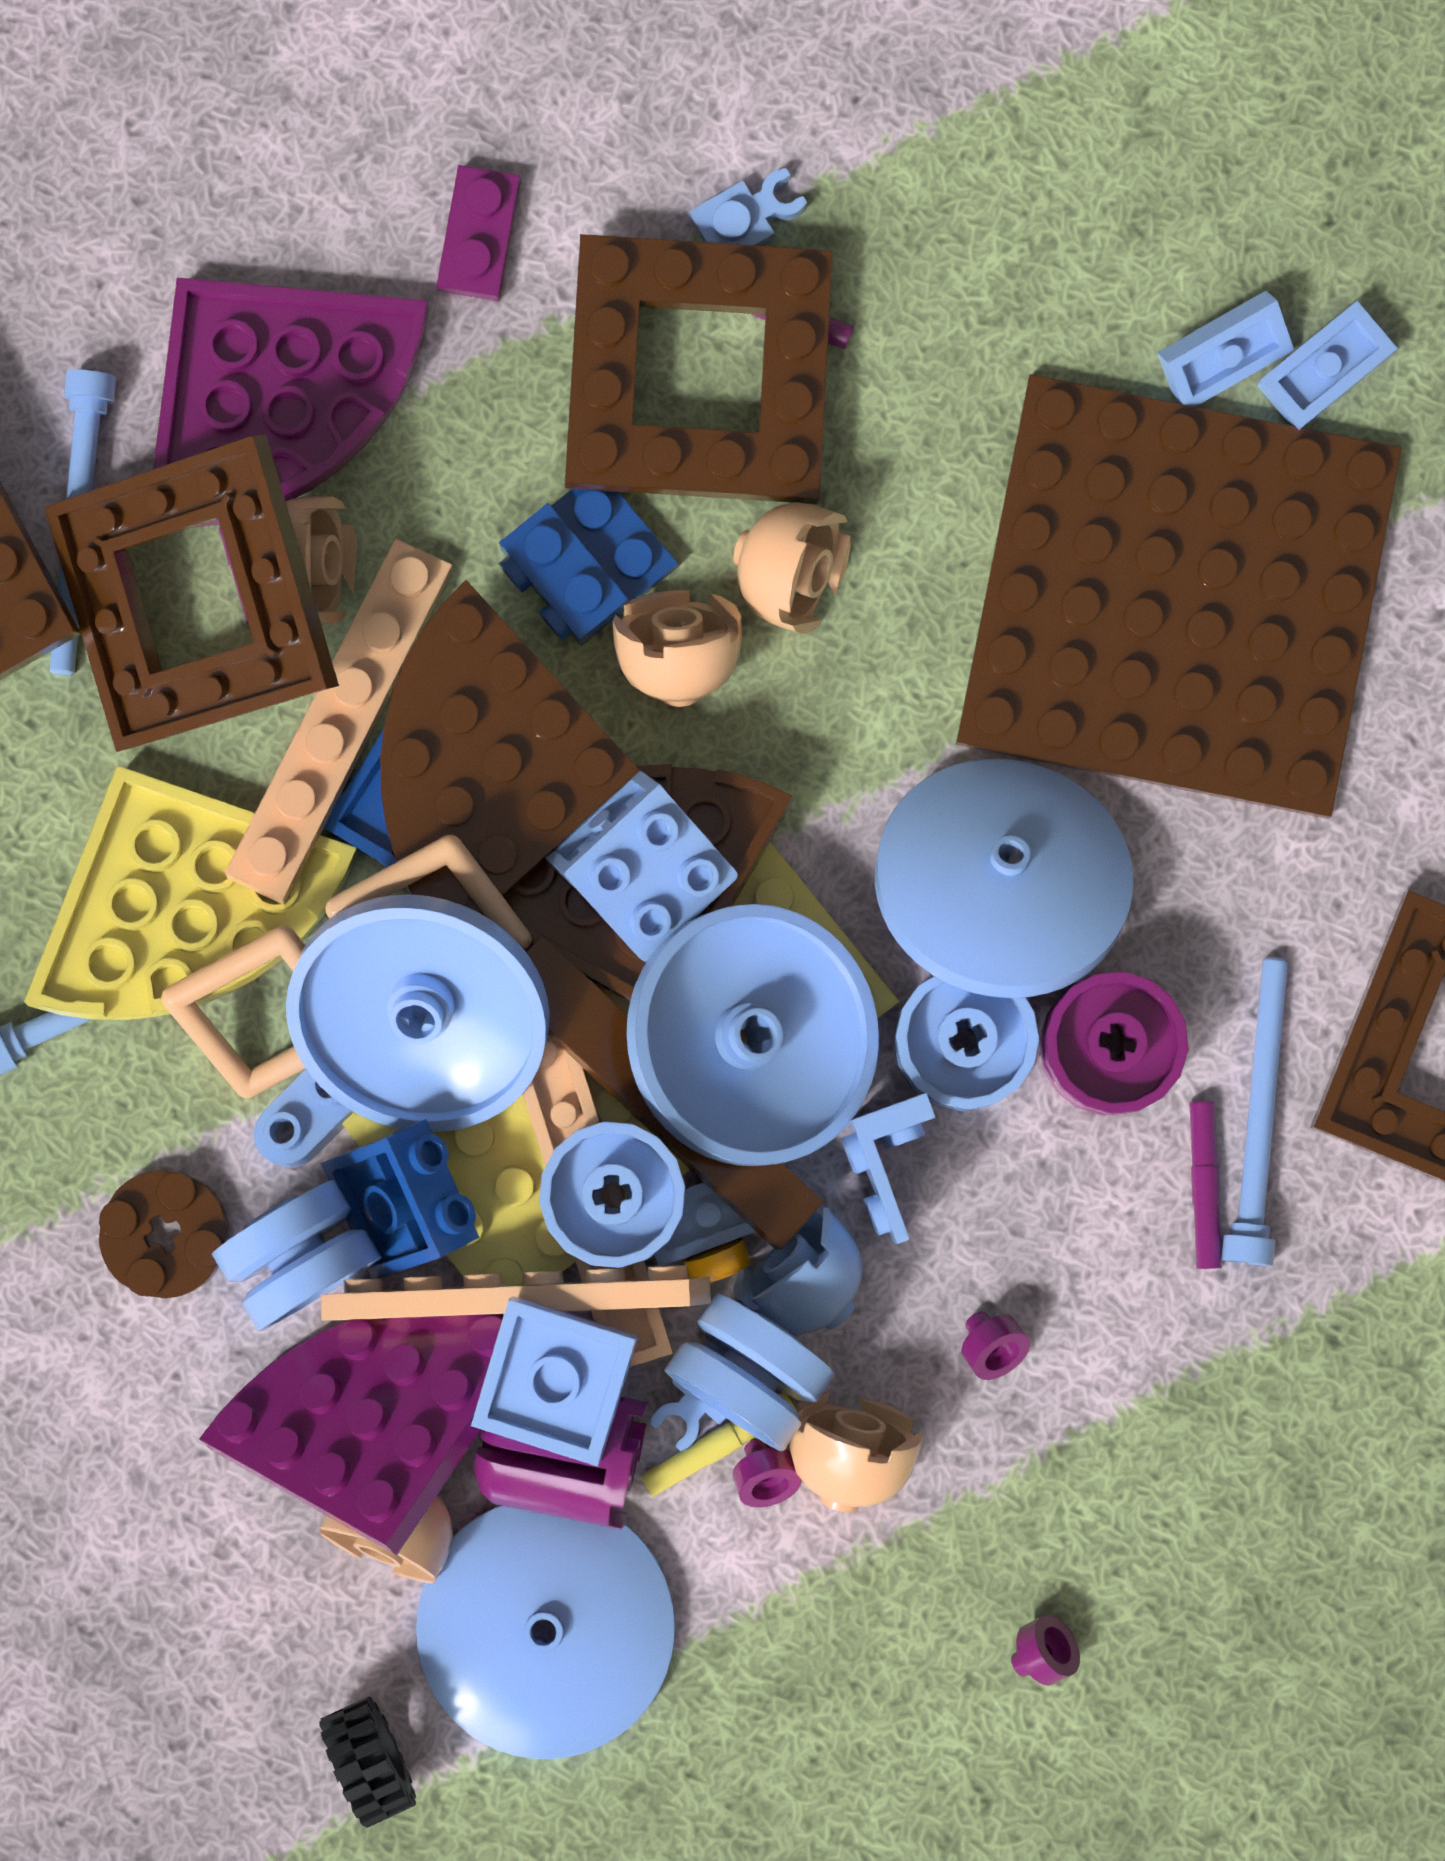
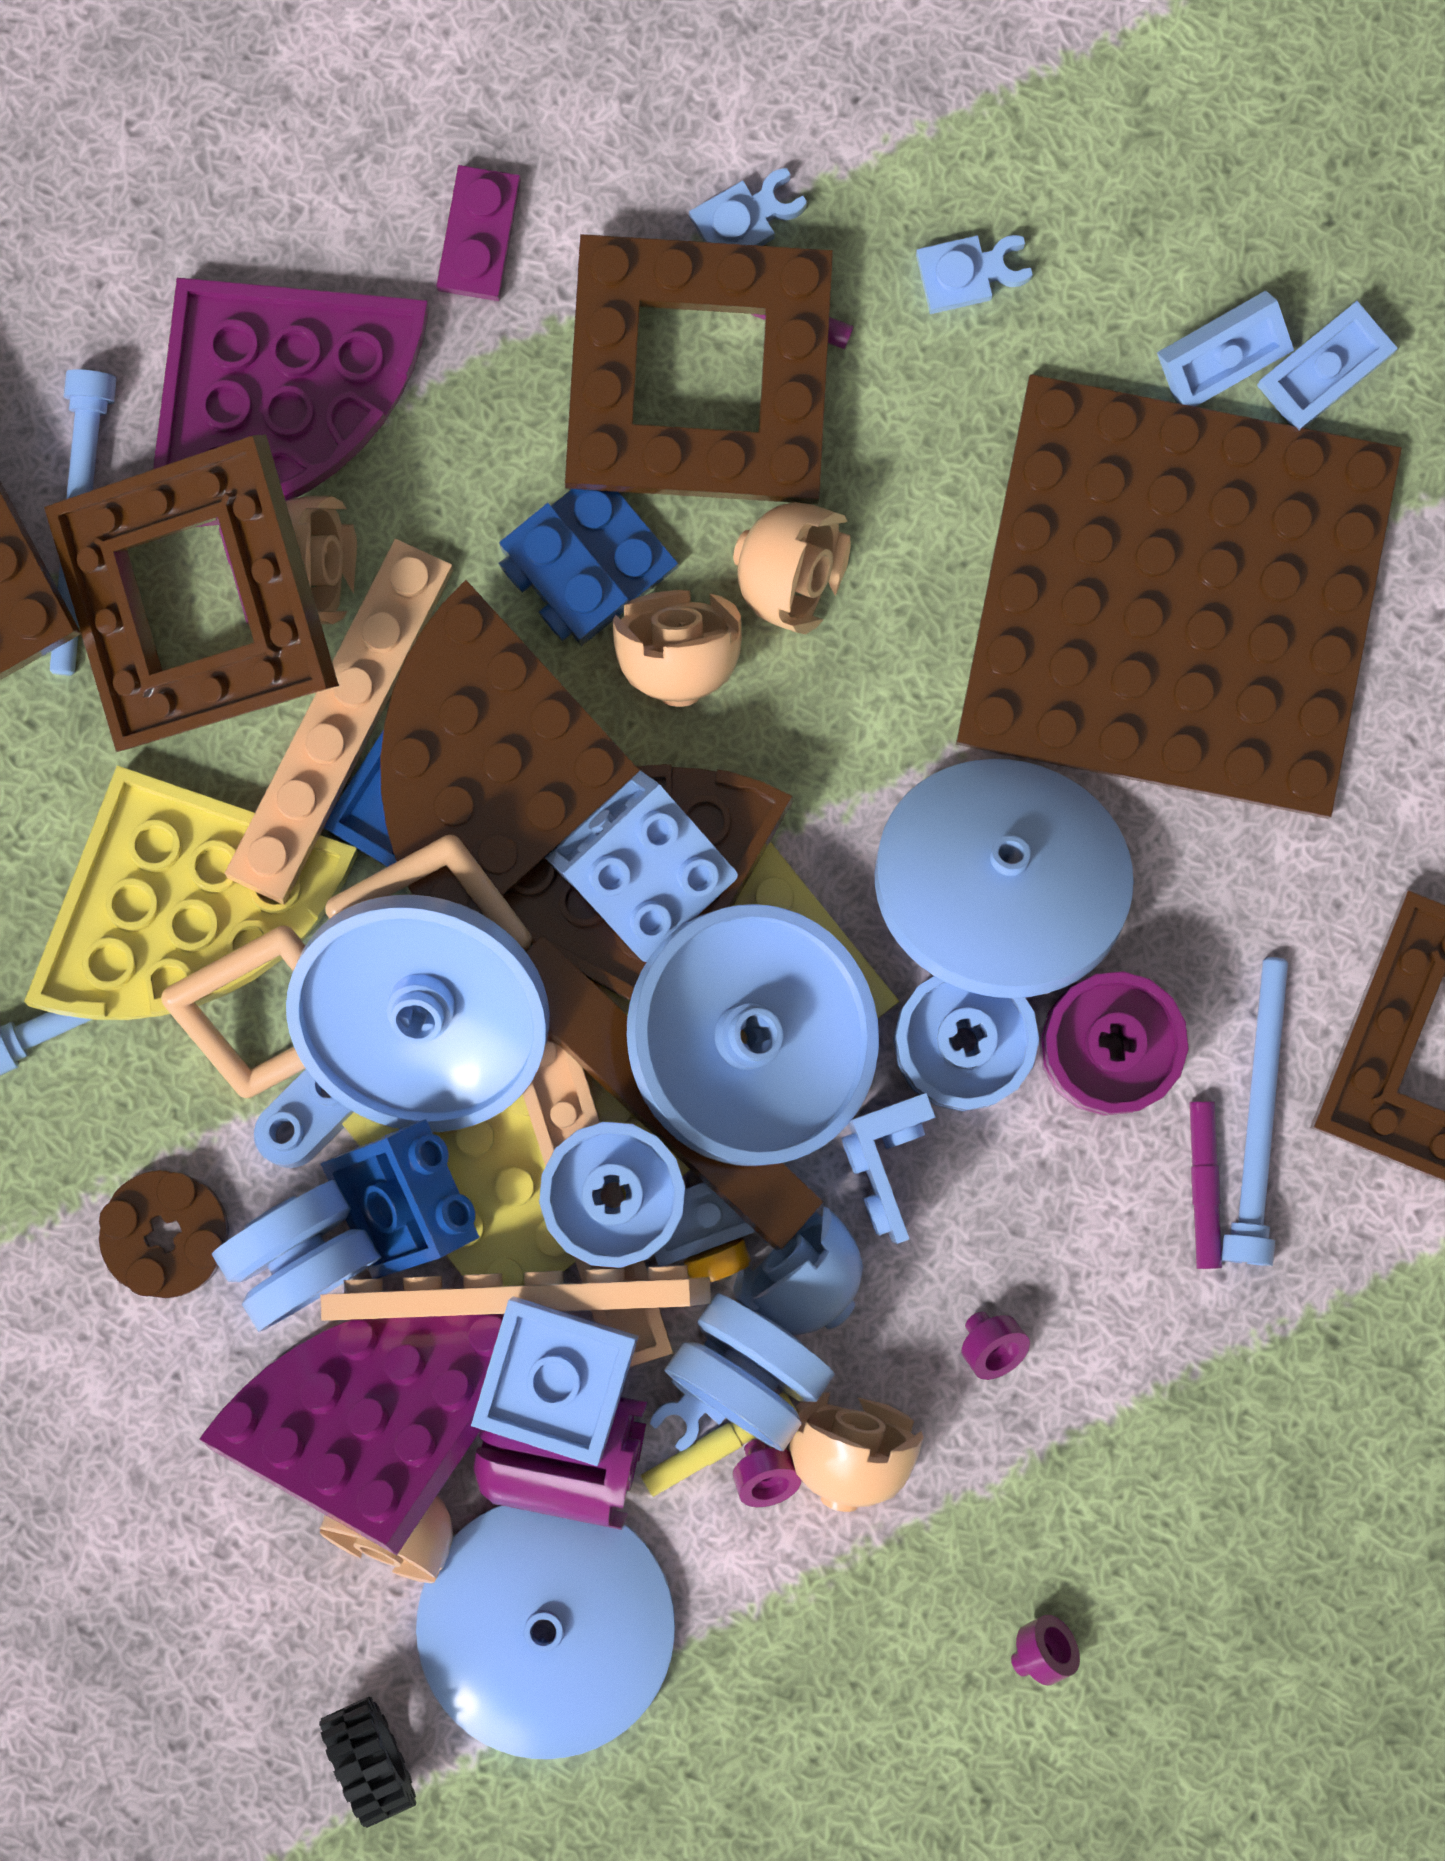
(960, 274): none -> light blue plate

